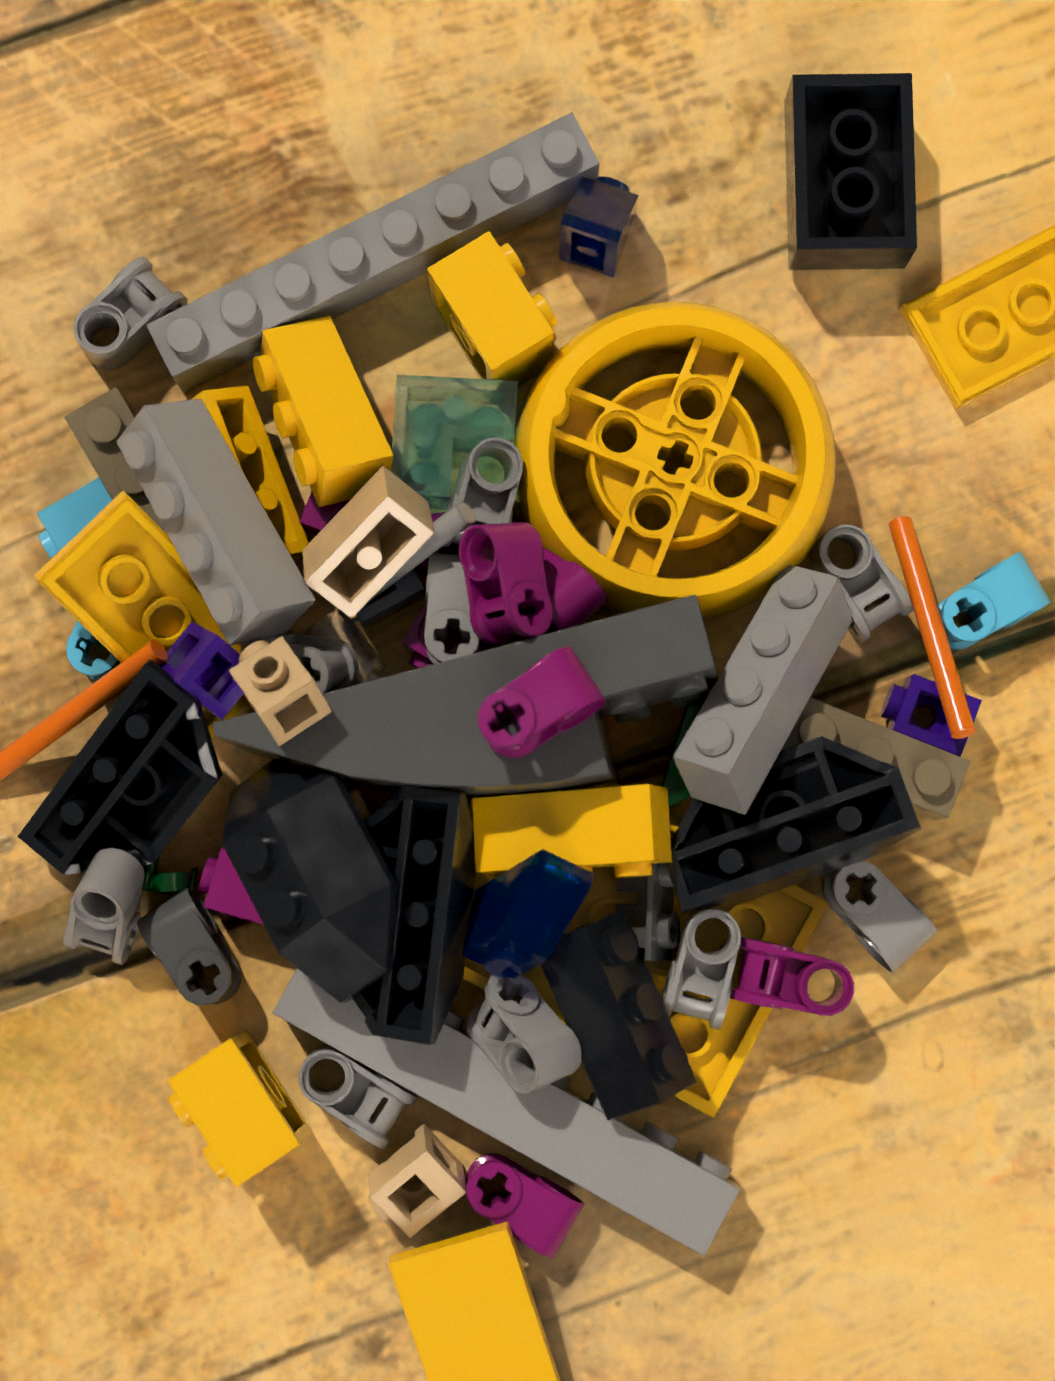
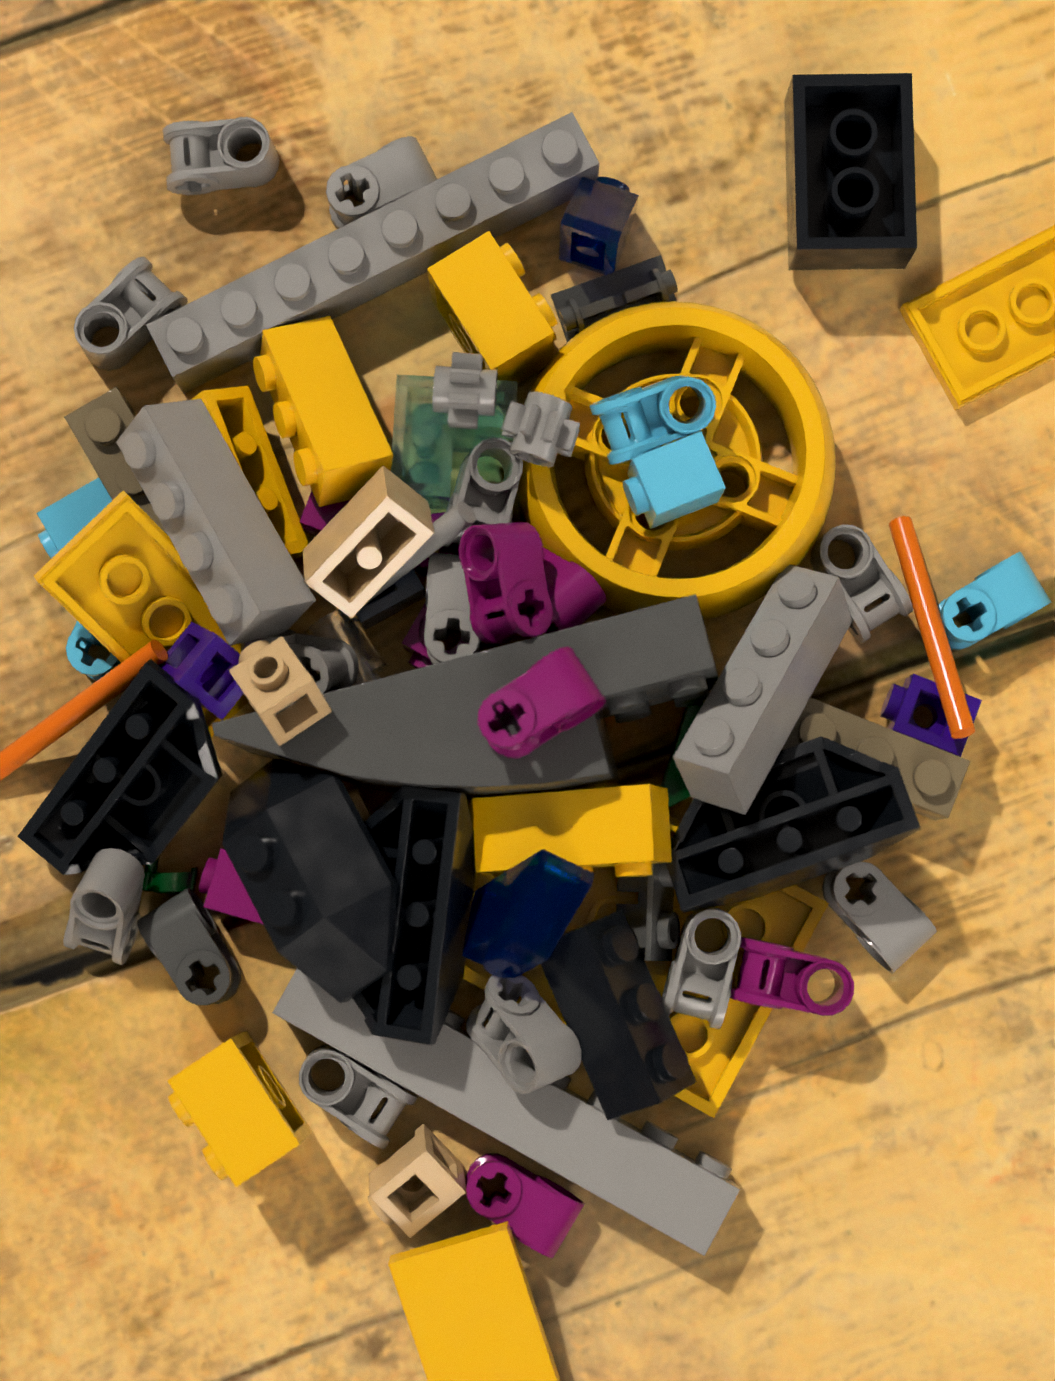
(207, 151): none -> light grey piece
(378, 180): none -> light grey piece
(465, 390): none -> light grey gear
(540, 429): none -> light grey gear
(612, 293): none -> dark grey hinge
(649, 417): none -> medium azure piece
(673, 480): none -> medium azure brick

